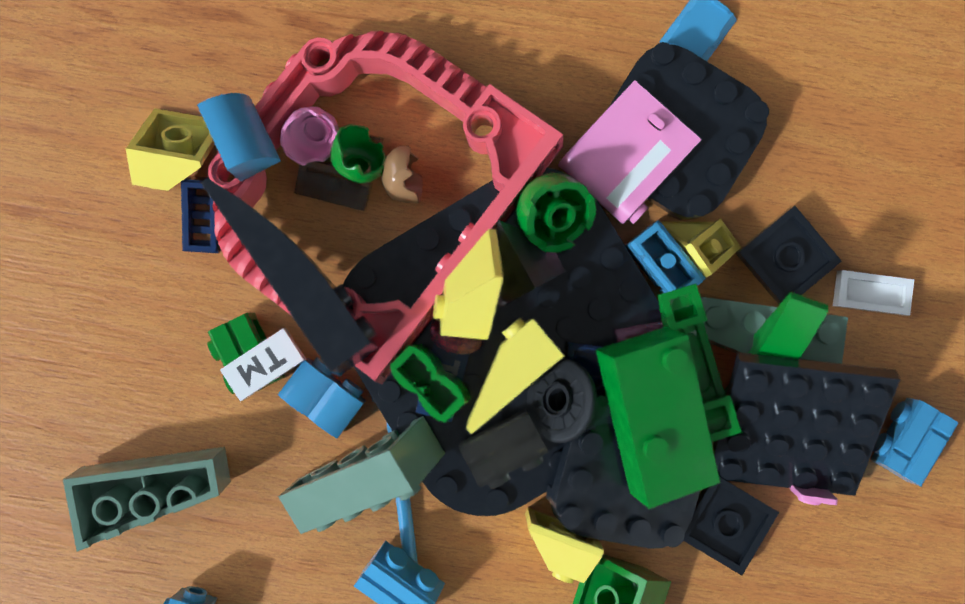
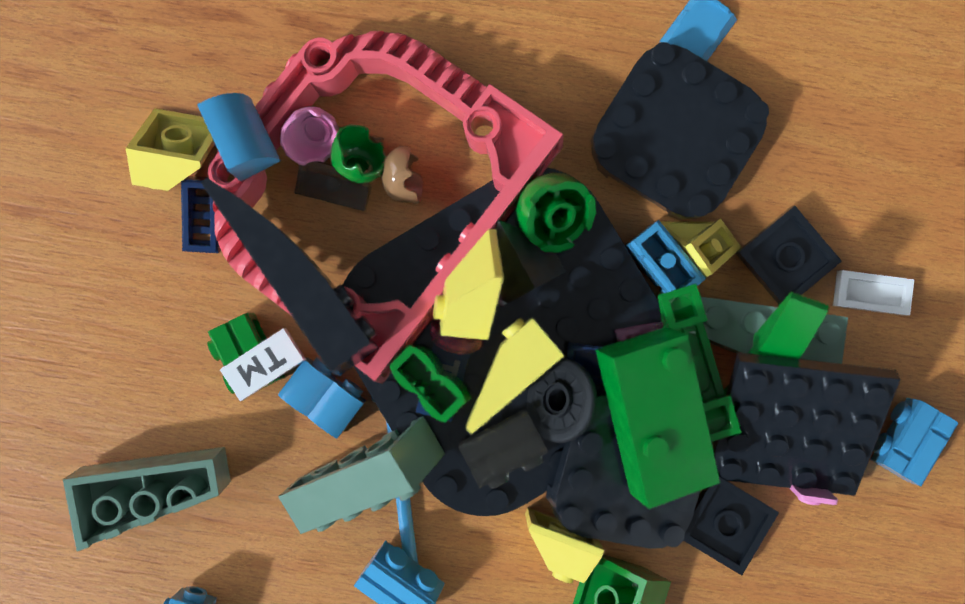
(626, 156): bright pink door -> none

